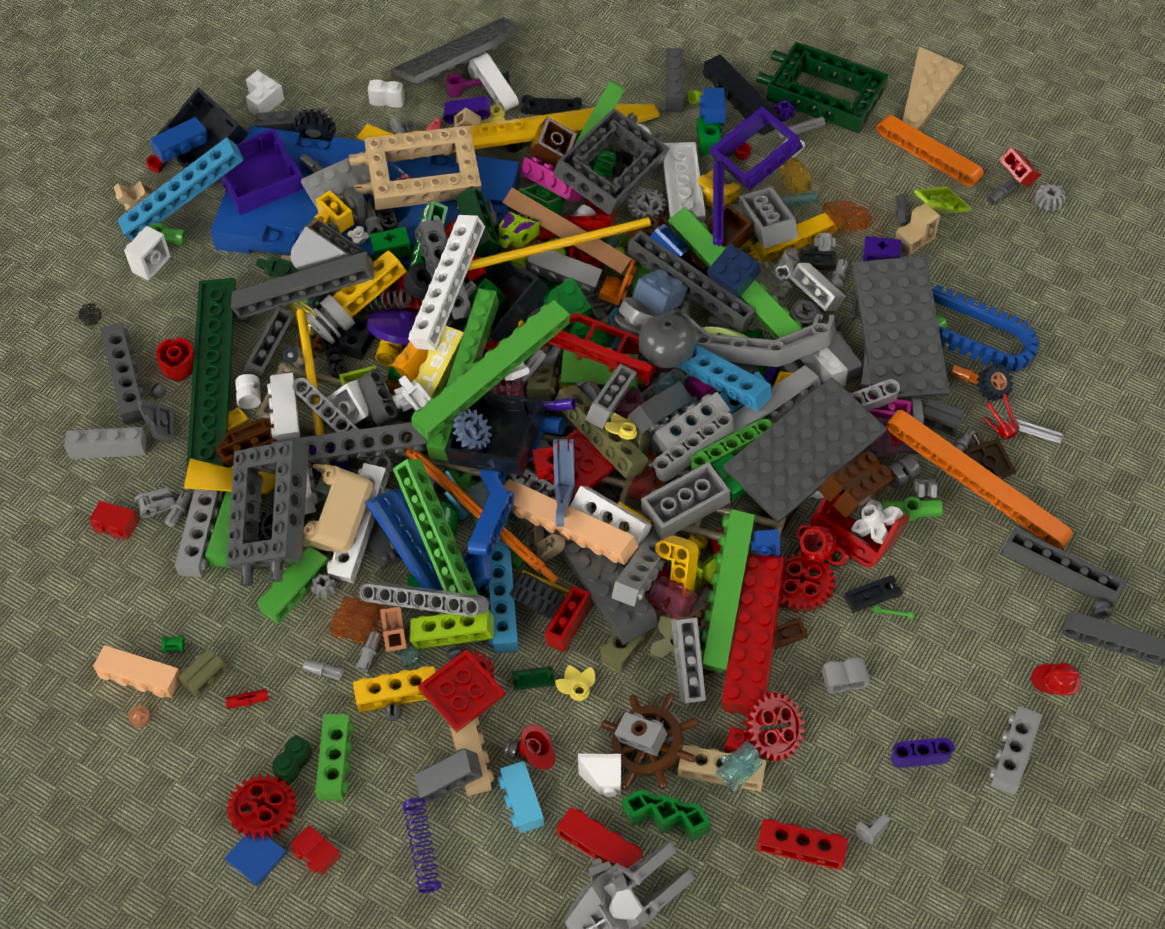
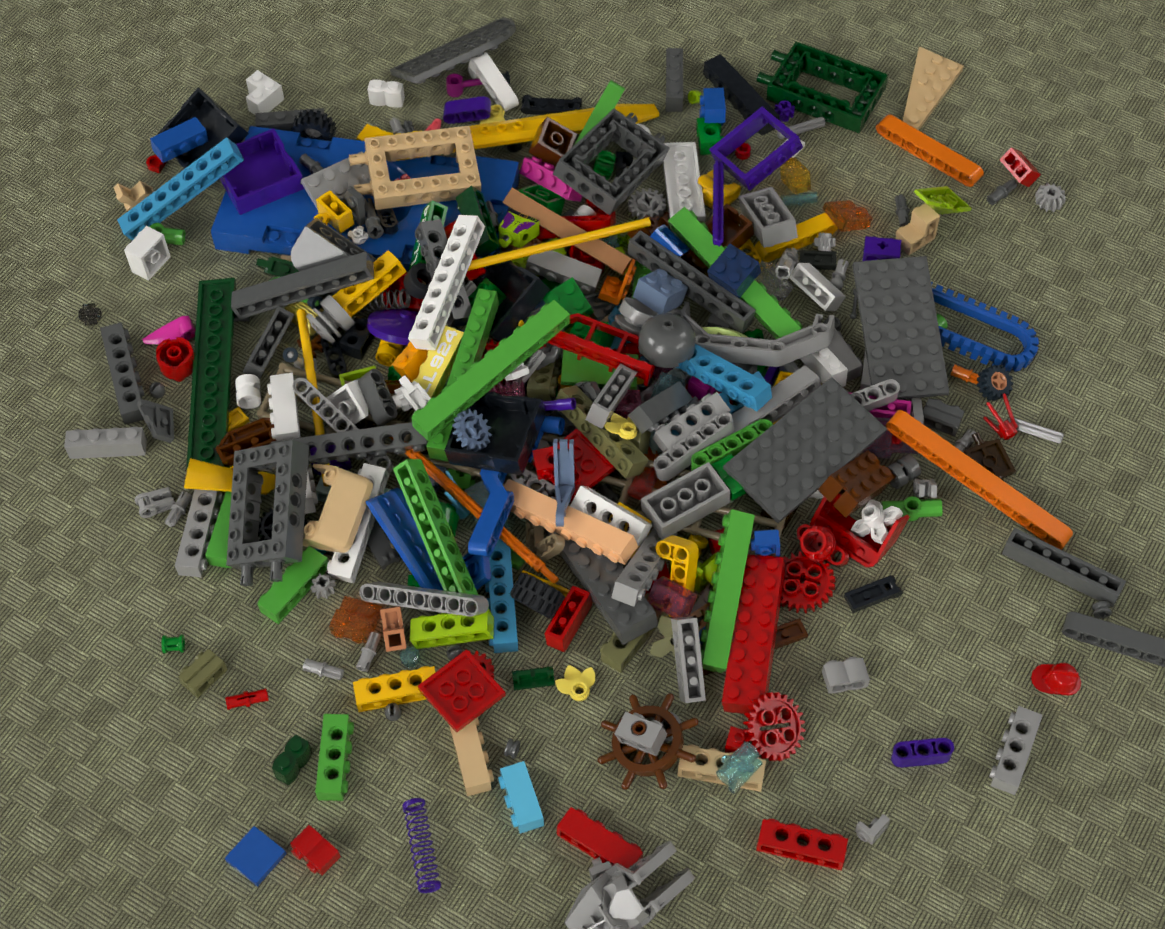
(113, 520): red brick -> none
(137, 672): light nougat brick -> none
(139, 716): nougat tile -> none
(180, 327): none -> dark pink piece
(261, 806): red gear -> none
(393, 240): green brick -> none
(448, 775): dark grey brick -> none
(466, 118): tan brick -> none
(537, 747): red piece -> none
(601, 772): white slope -> none
(666, 813): green brick -> none
(809, 307): light grey gear -> none
(877, 609): bright green hinge -> none

